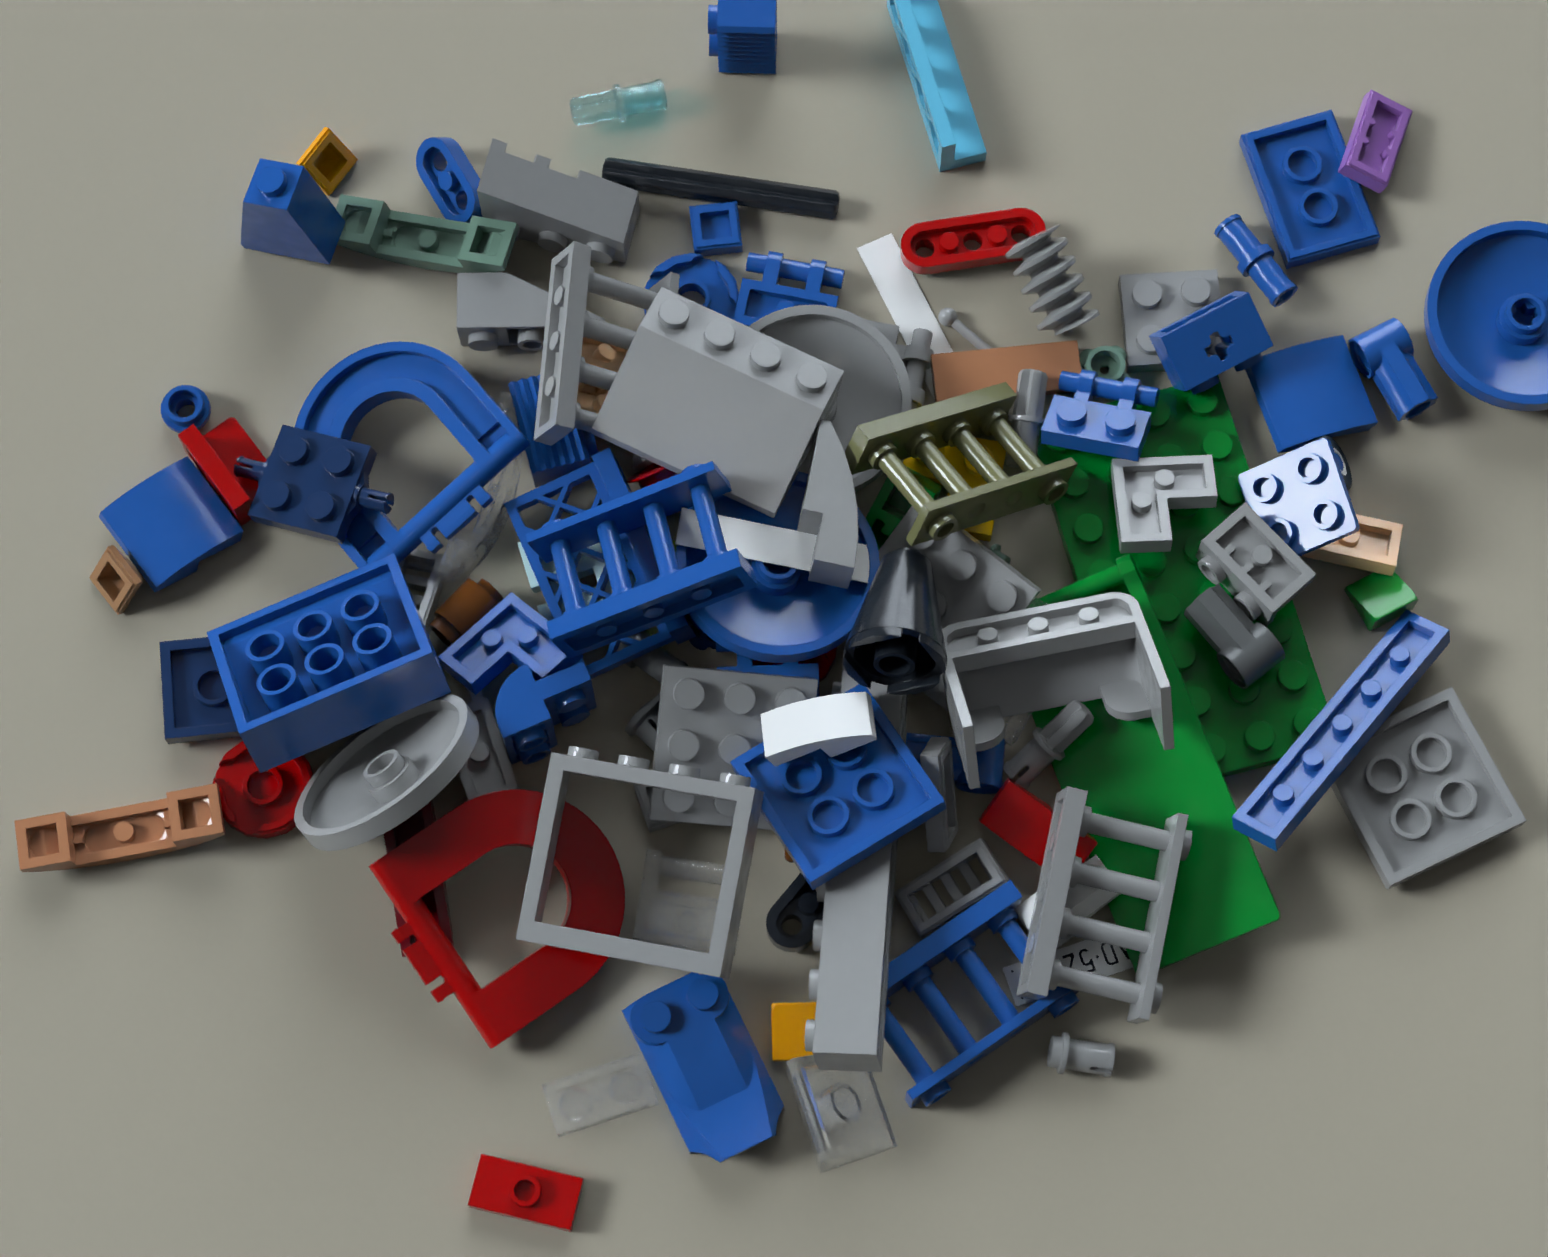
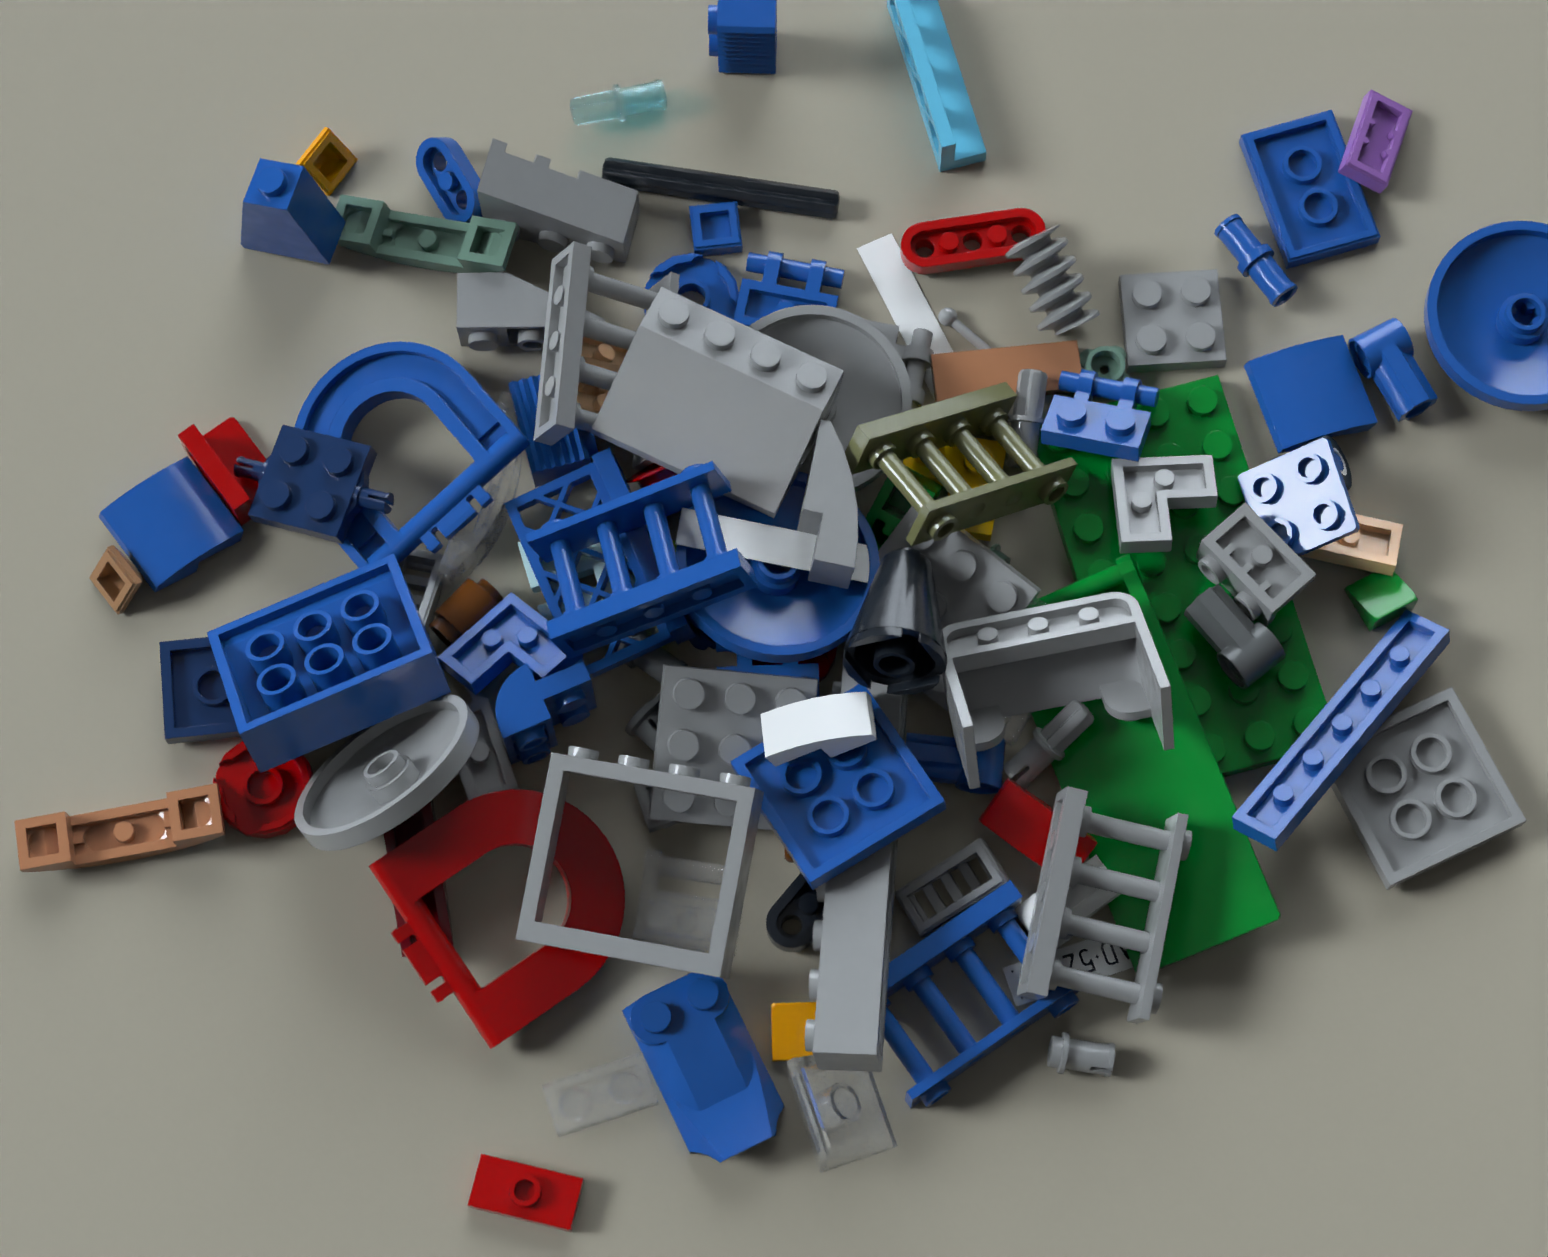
(180, 397): blue plate -> none
(938, 764): light grey tile -> none
(1183, 342): blue brick -> none

